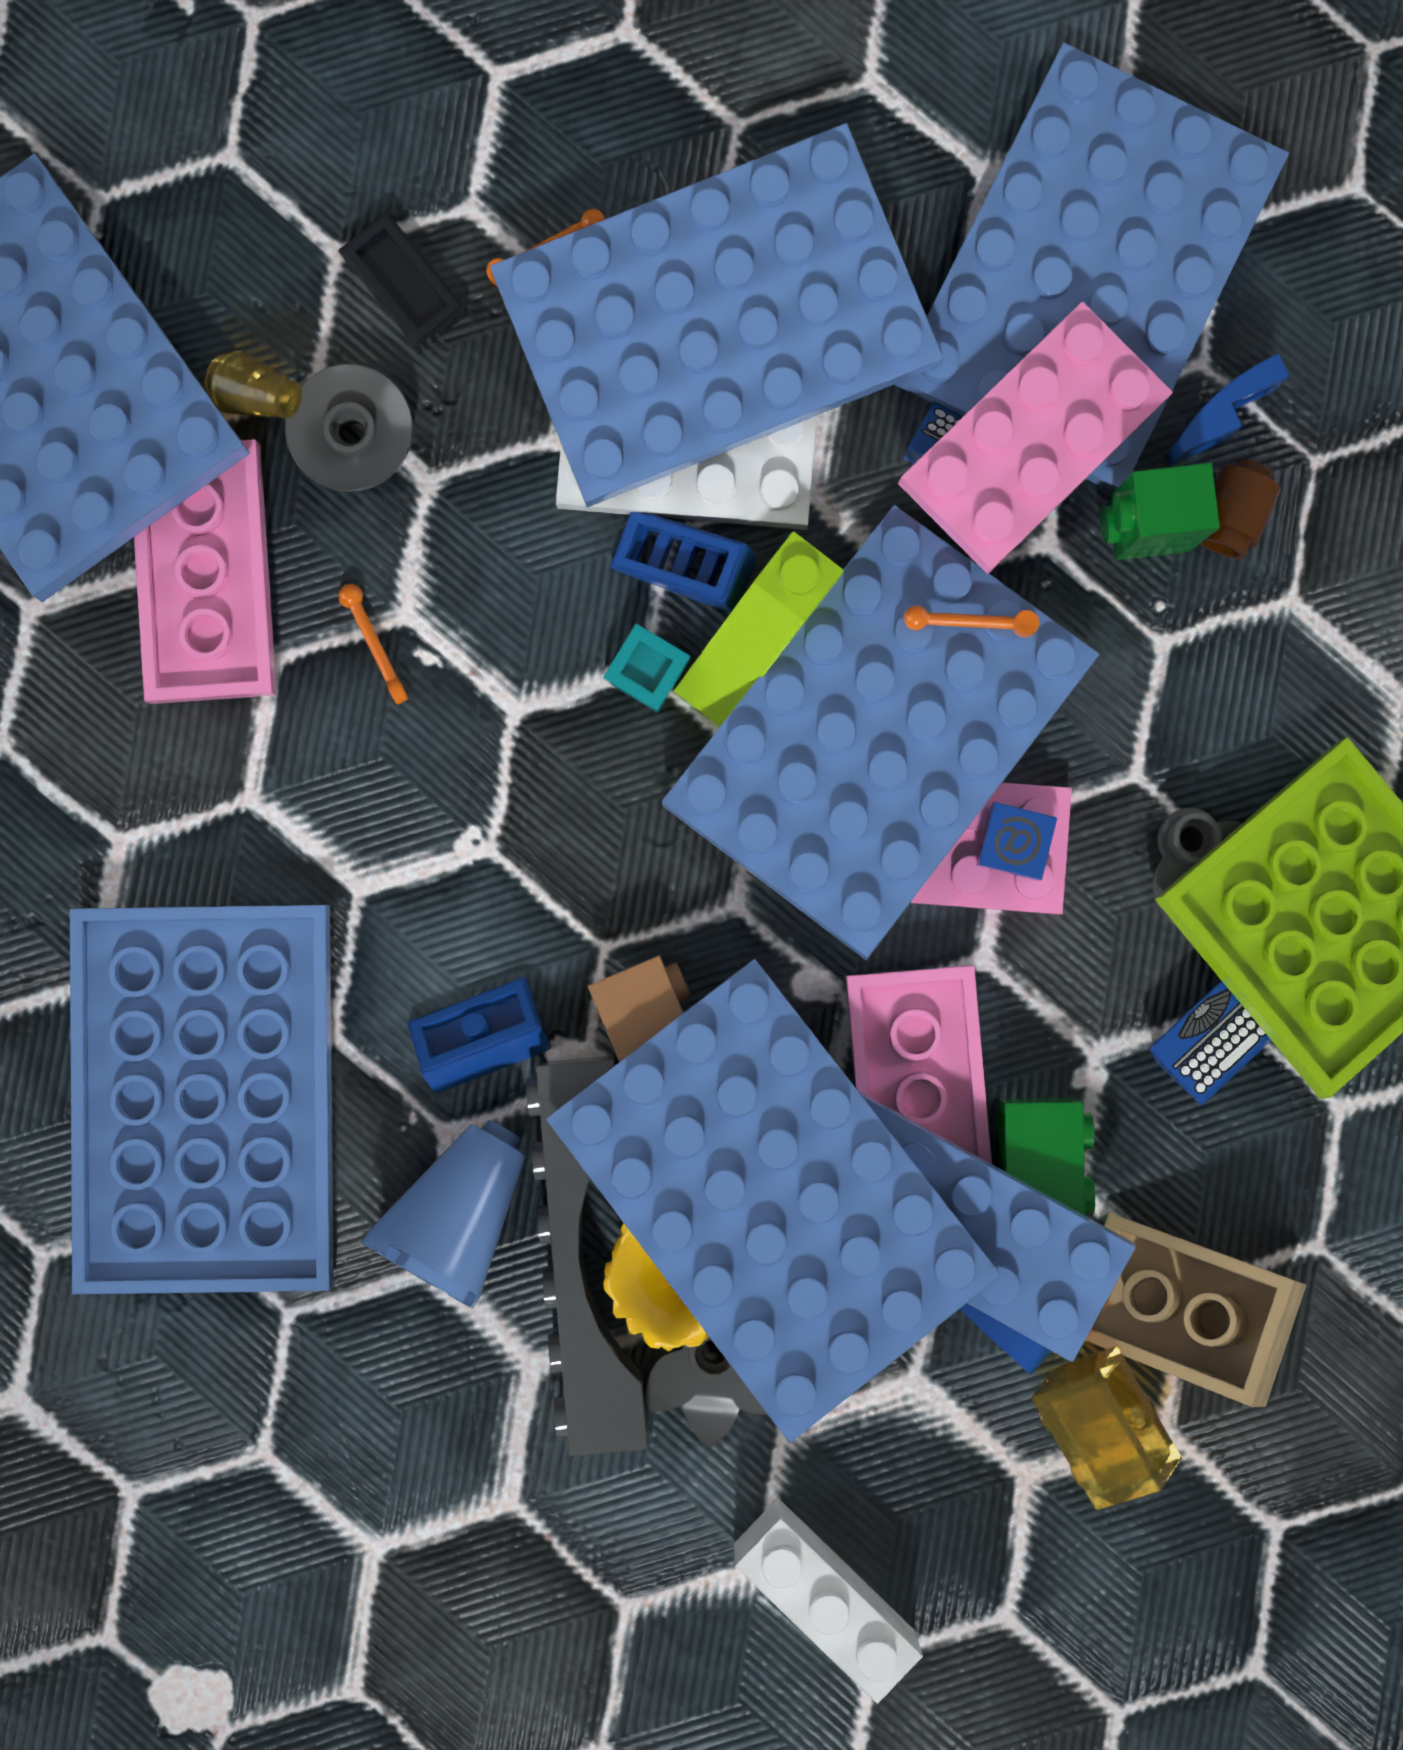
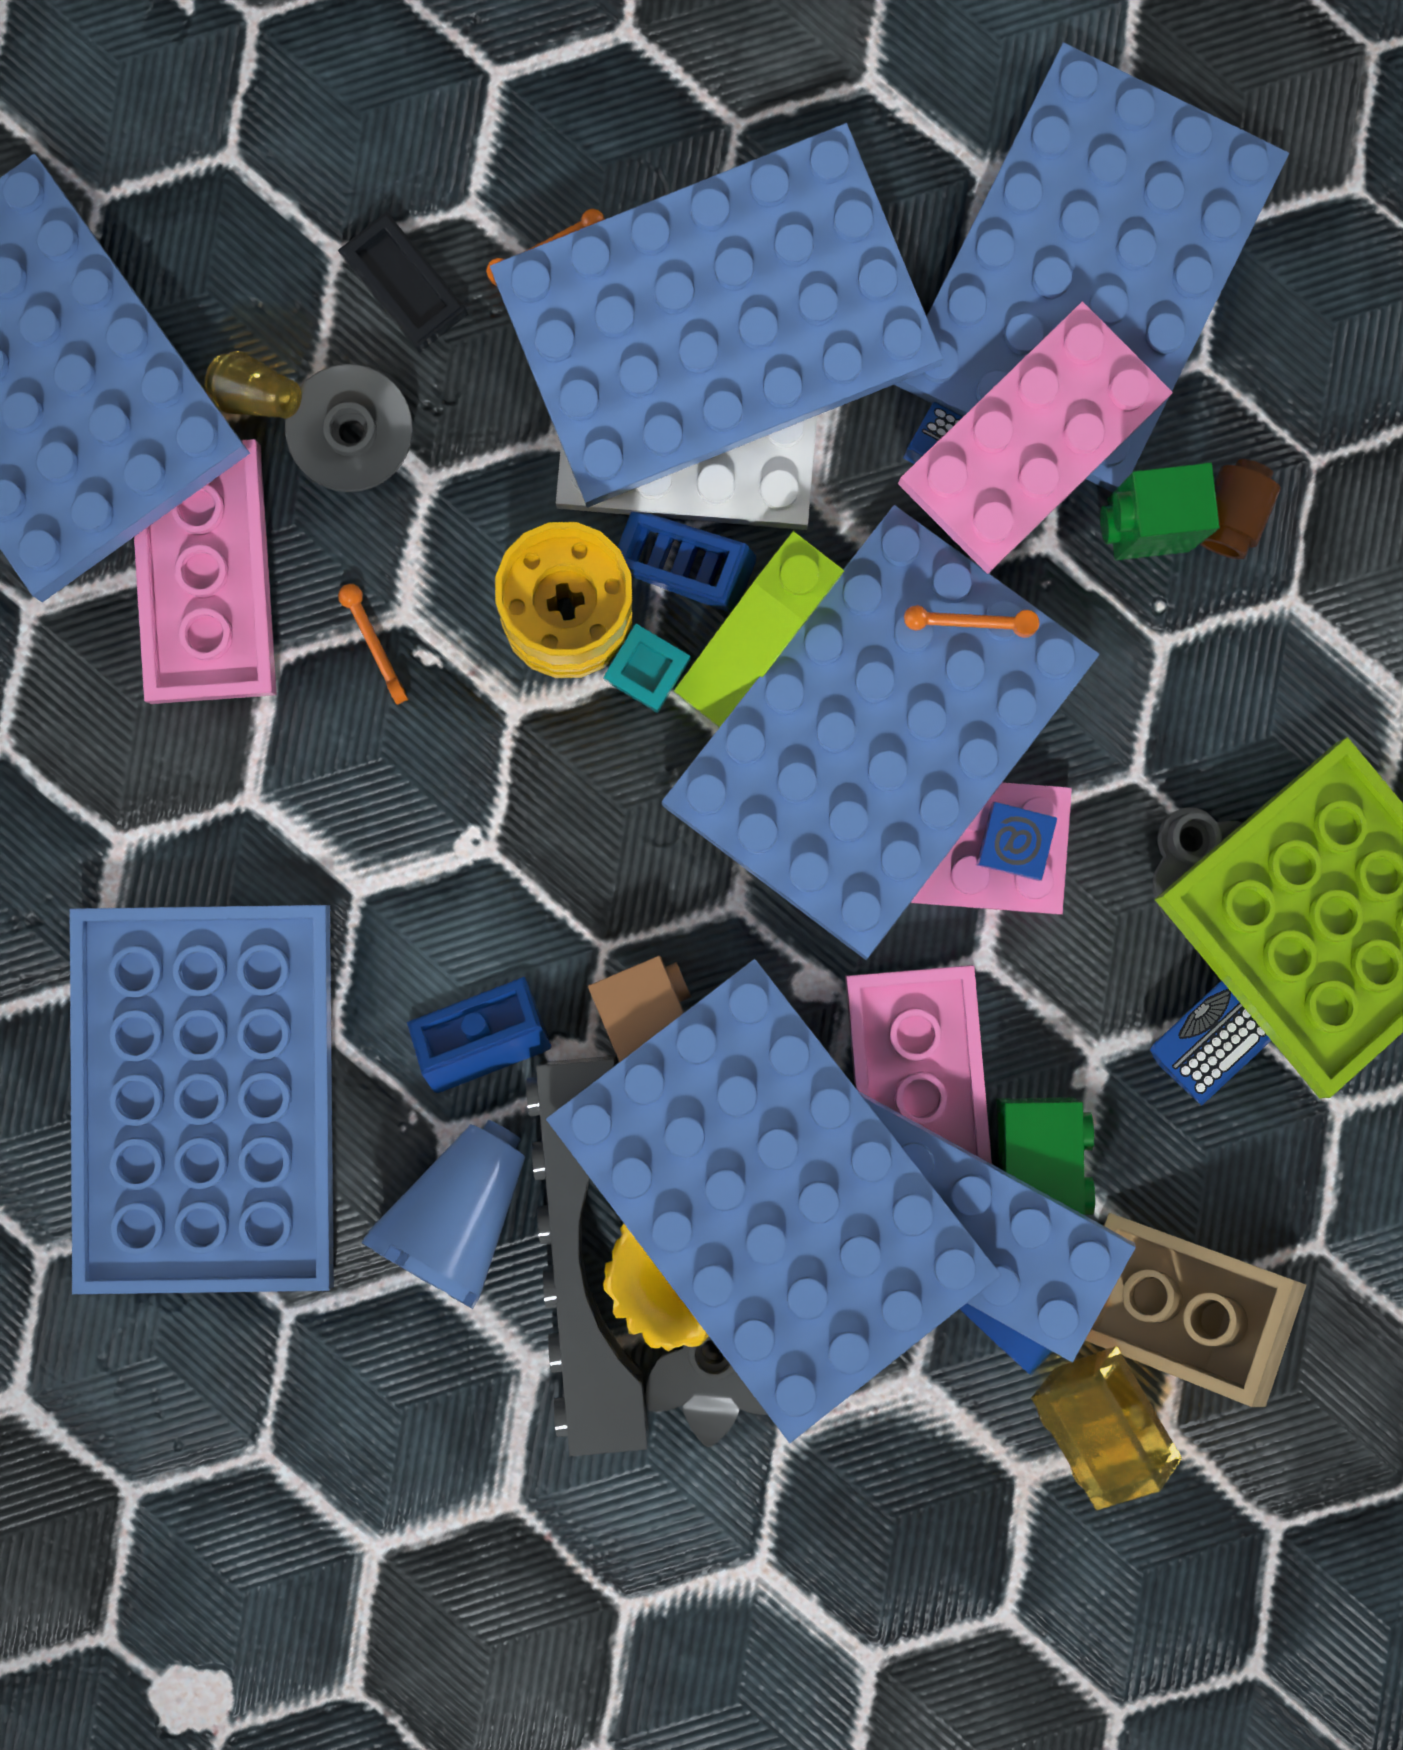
(557, 564): none -> yellow wheel
(827, 1600): white brick -> none
(1218, 418): blue slope -> none

